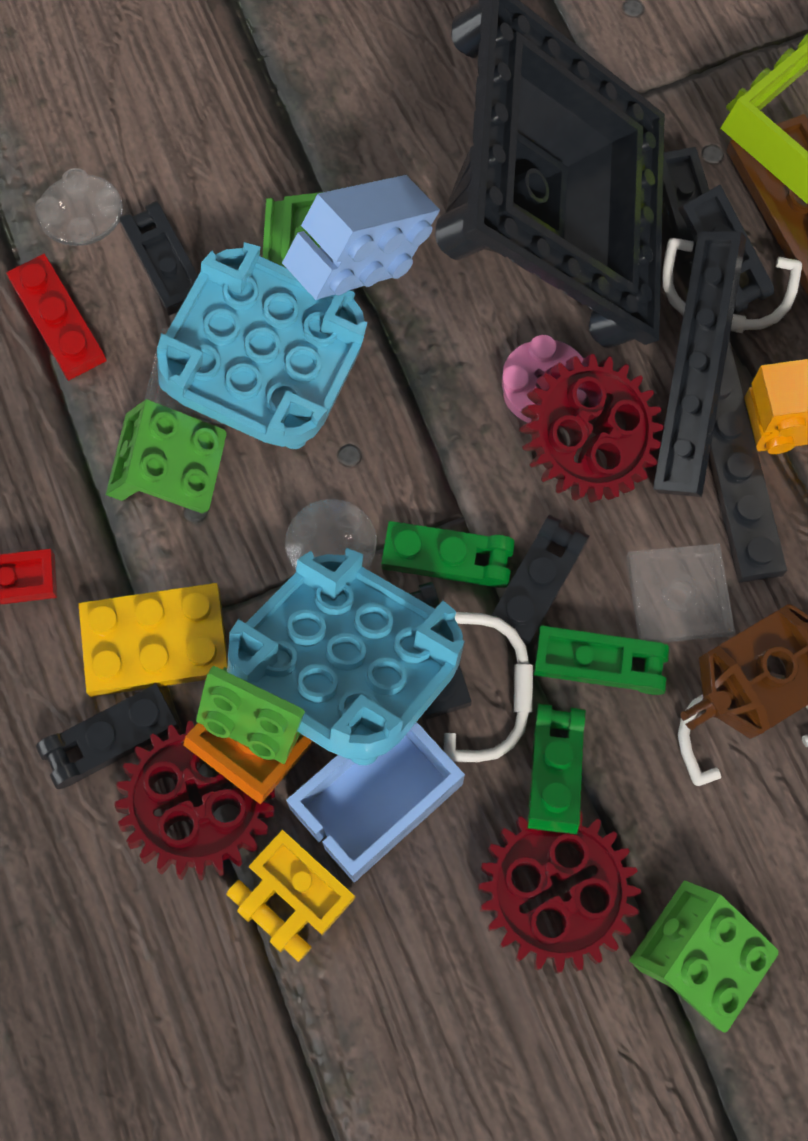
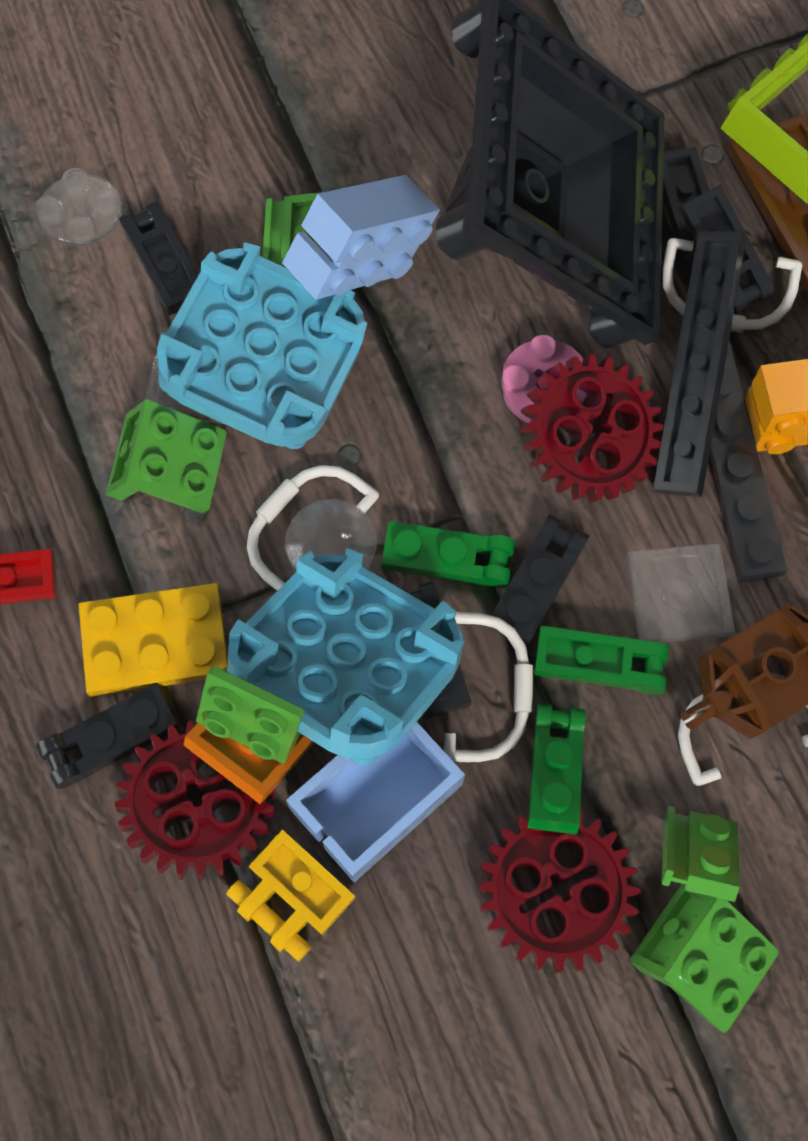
(56, 317): red plate -> none
(283, 496): none -> white piece
(701, 854): none -> bright green plate

